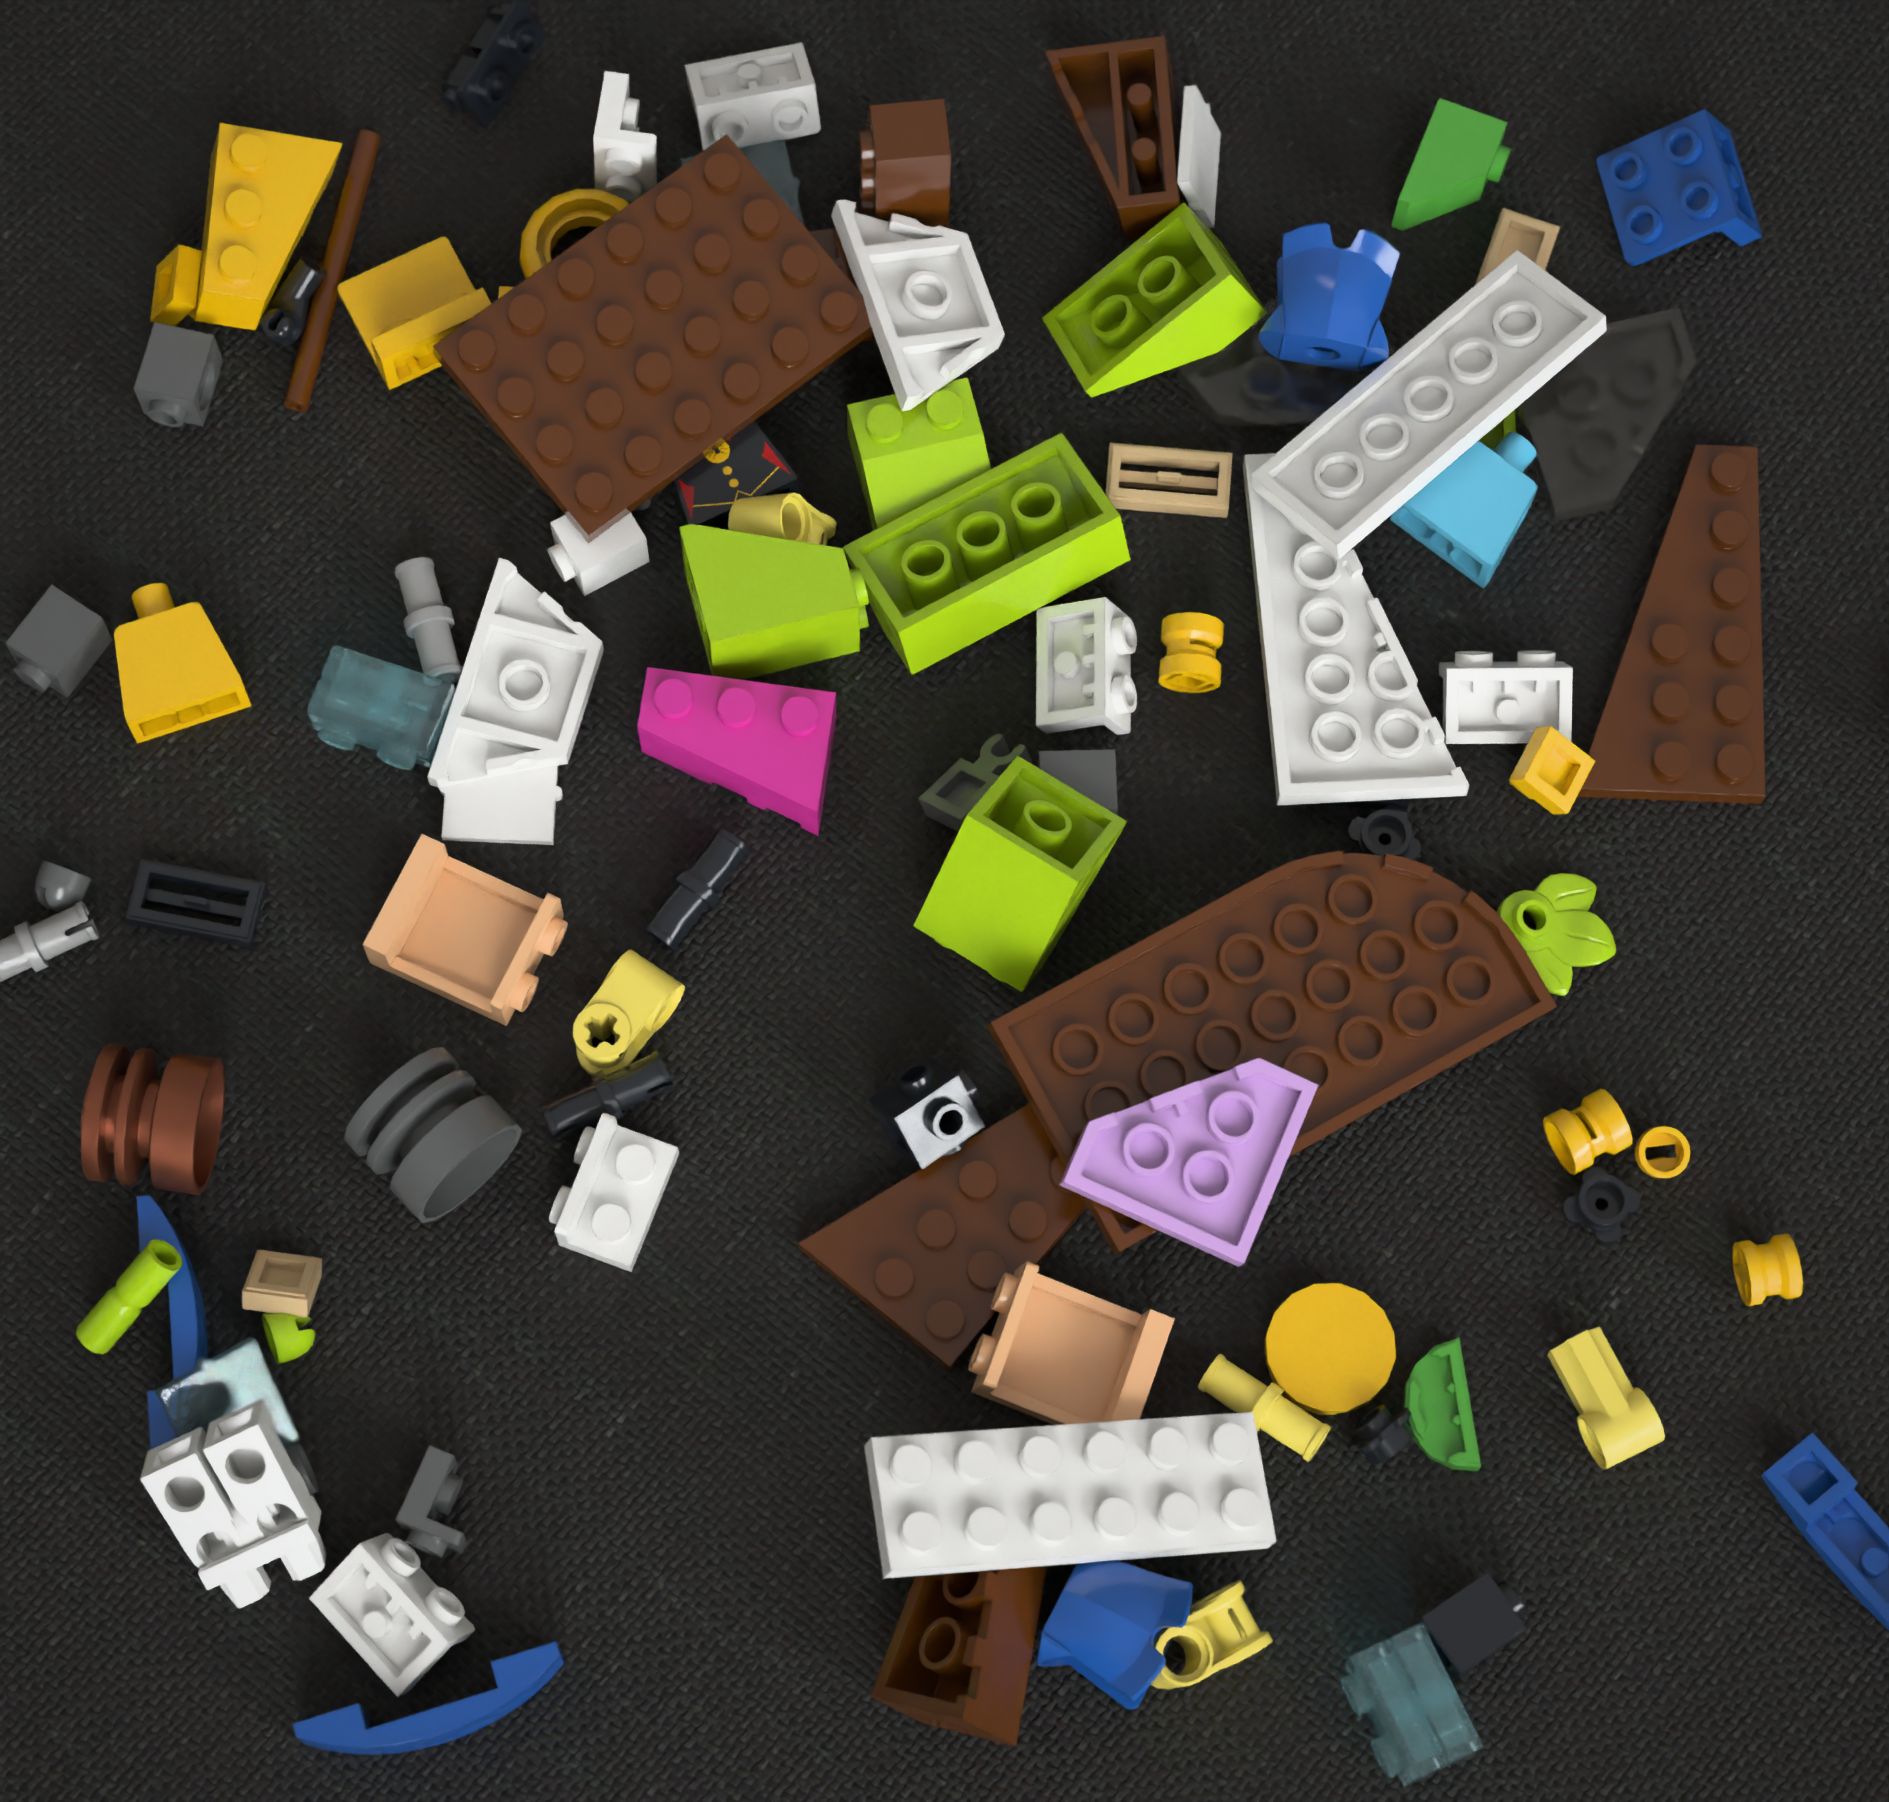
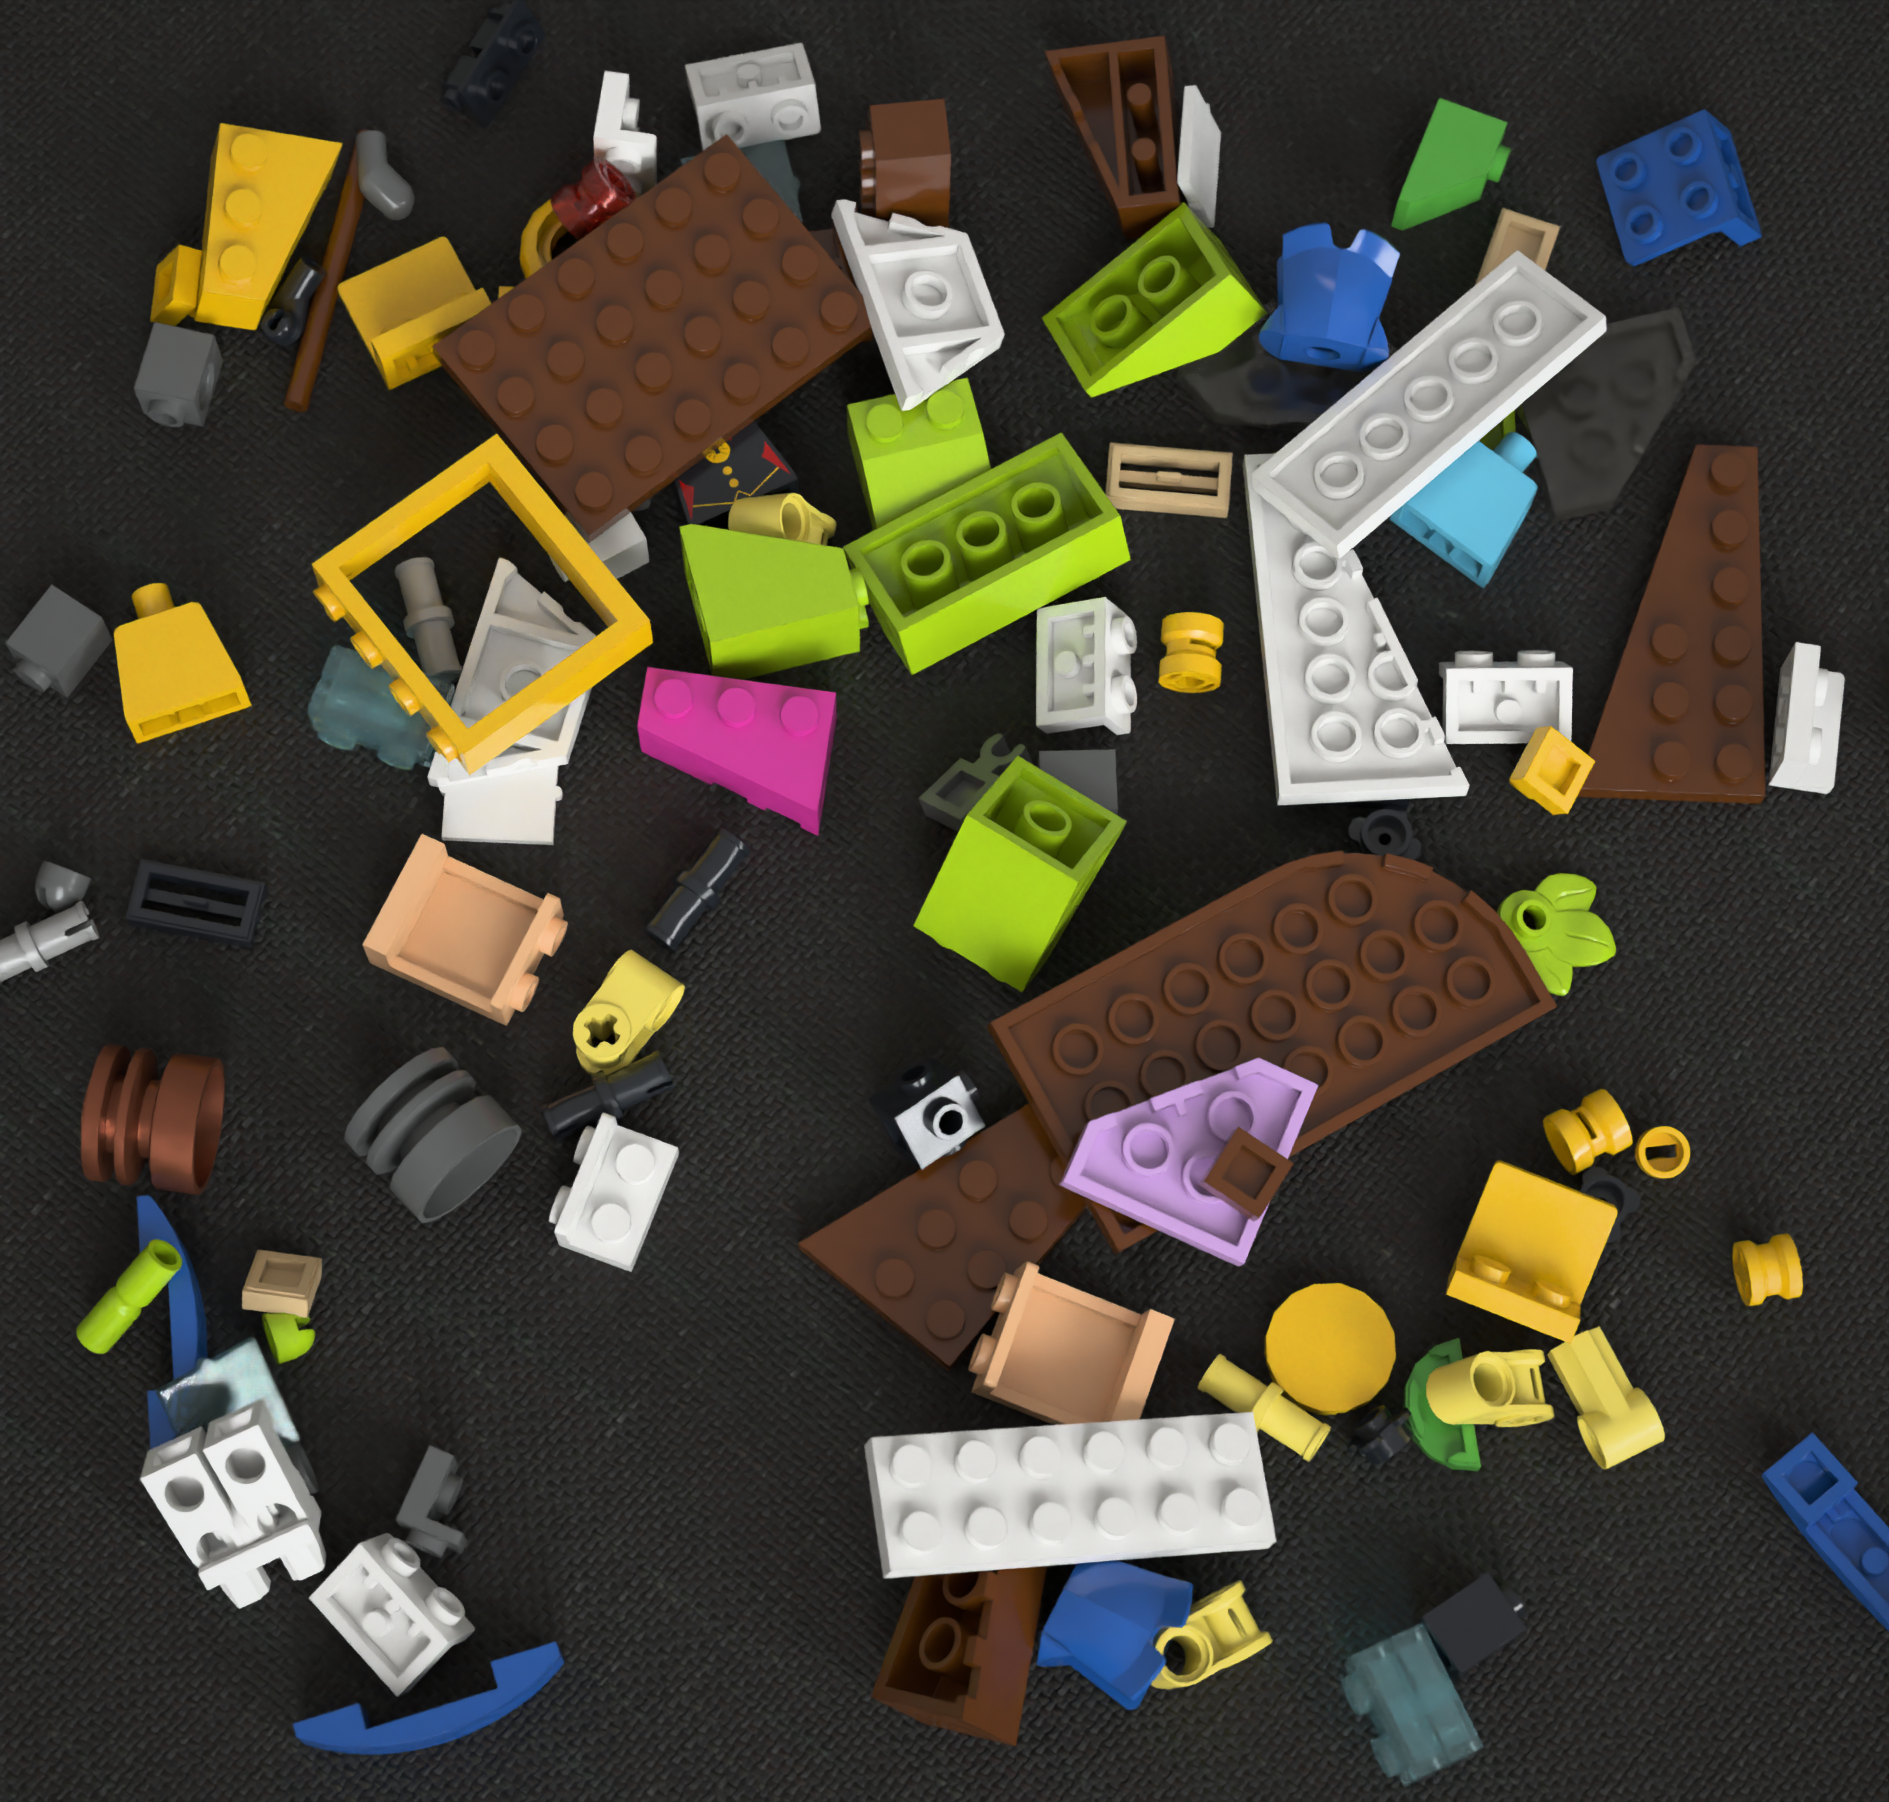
(378, 180): none -> dark grey arm
(475, 746): none -> yellow window
(593, 198): none -> clear red wheel
(1246, 1174): none -> reddish brown plate
(1490, 1390): none -> light yellow piece
(1531, 1250): none -> yellow bracket
(1806, 723): none -> white bracket

